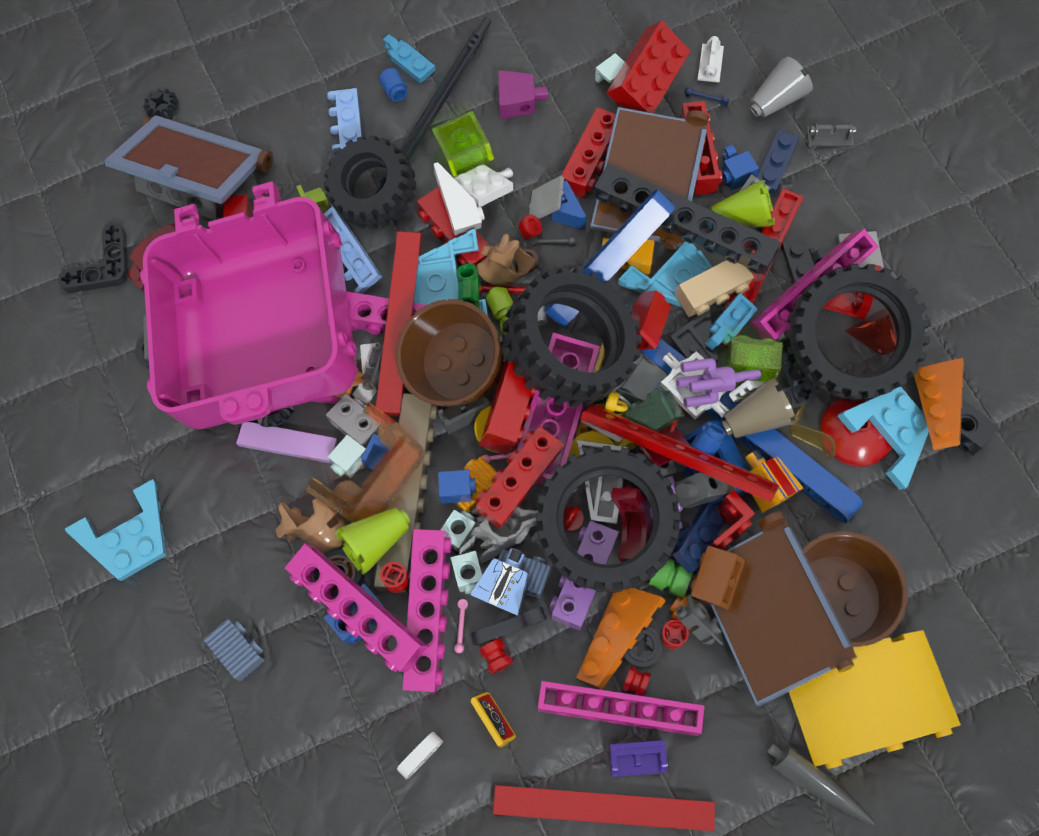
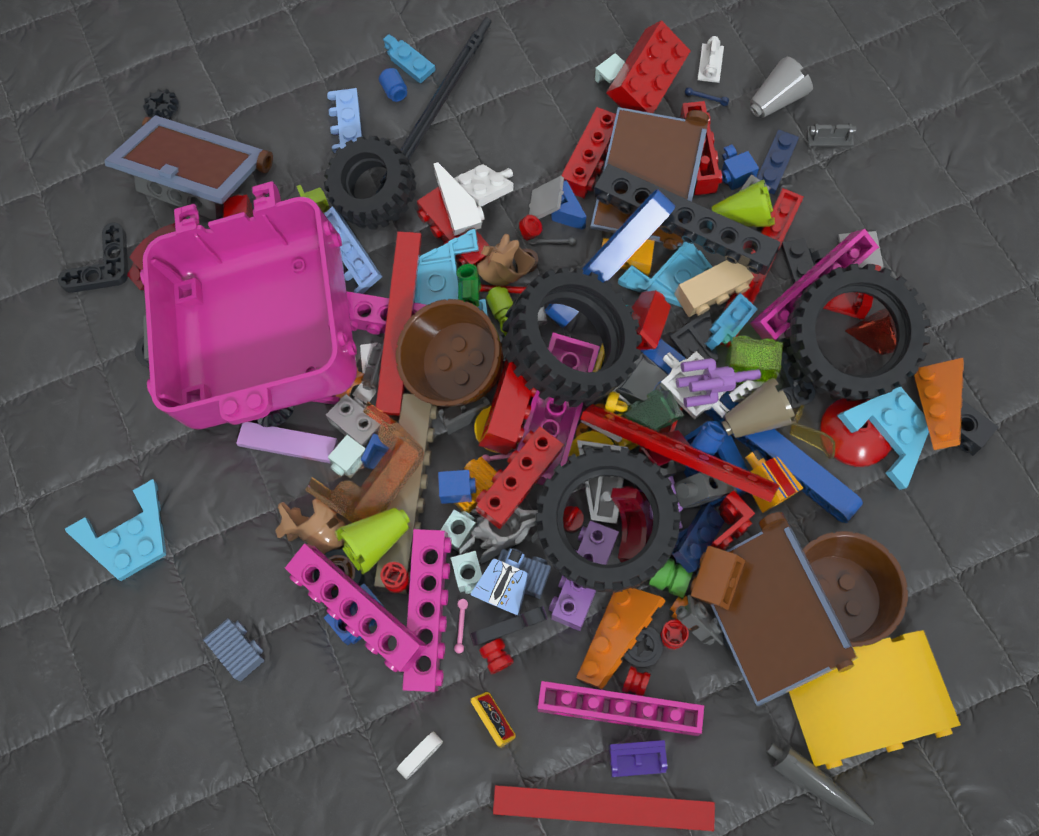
(463, 143): clear neon green brick -> none
(518, 94): magenta torso -> none

